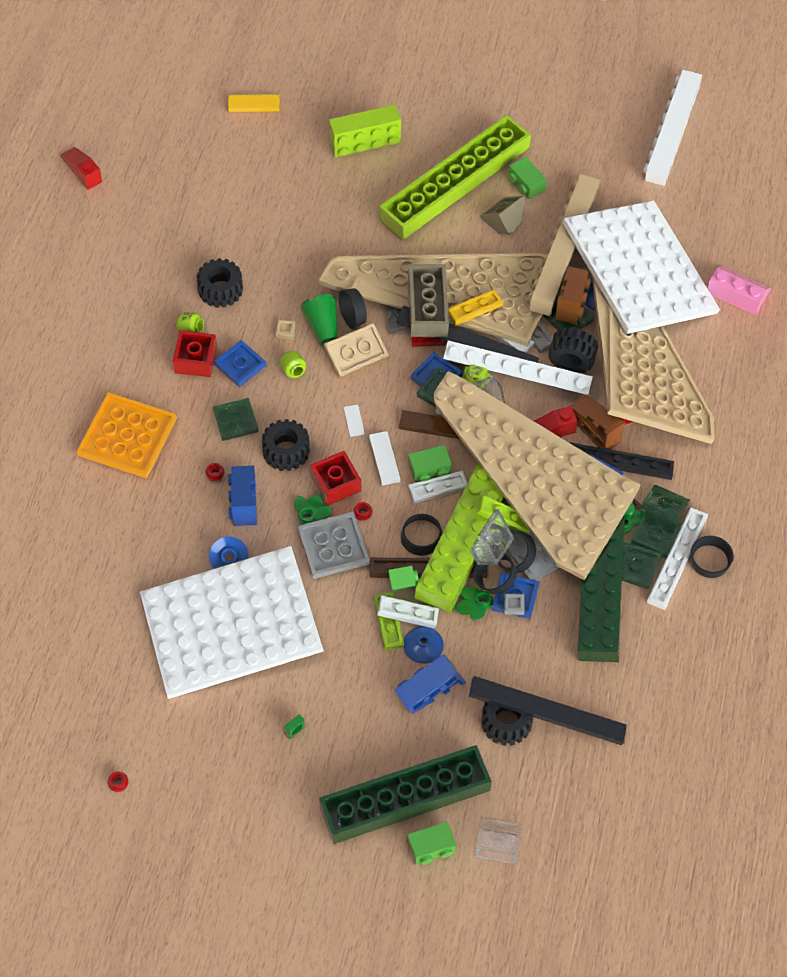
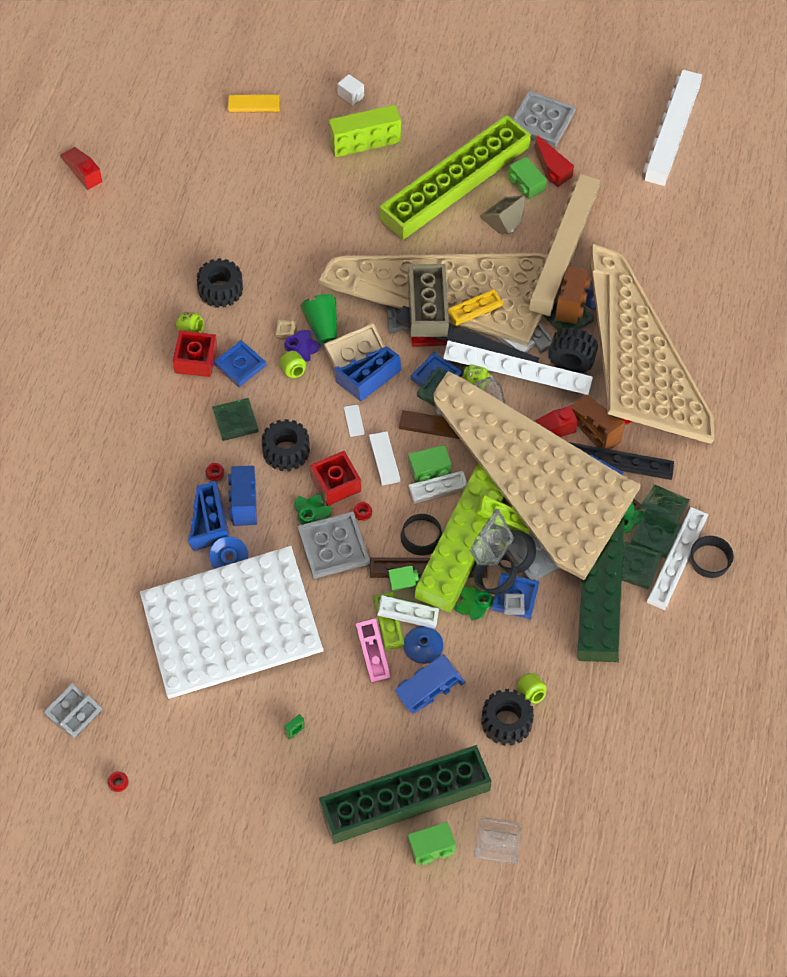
(72, 711): none -> light grey slope
(127, 435): light orange plate -> none
(209, 517): none -> blue wedge
(304, 345): none -> dark purple plate
(350, 89): none -> white brick
(352, 307): black tyre -> none
(369, 373): none -> blue wedge
(373, 649): none -> bright pink slope
(531, 687): none -> lime head
(544, 117): none -> light grey plate
(547, 710): black tile -> none
(555, 166): none -> red slope
(640, 266): white plate -> none
(738, 289): bright pink slope -> none

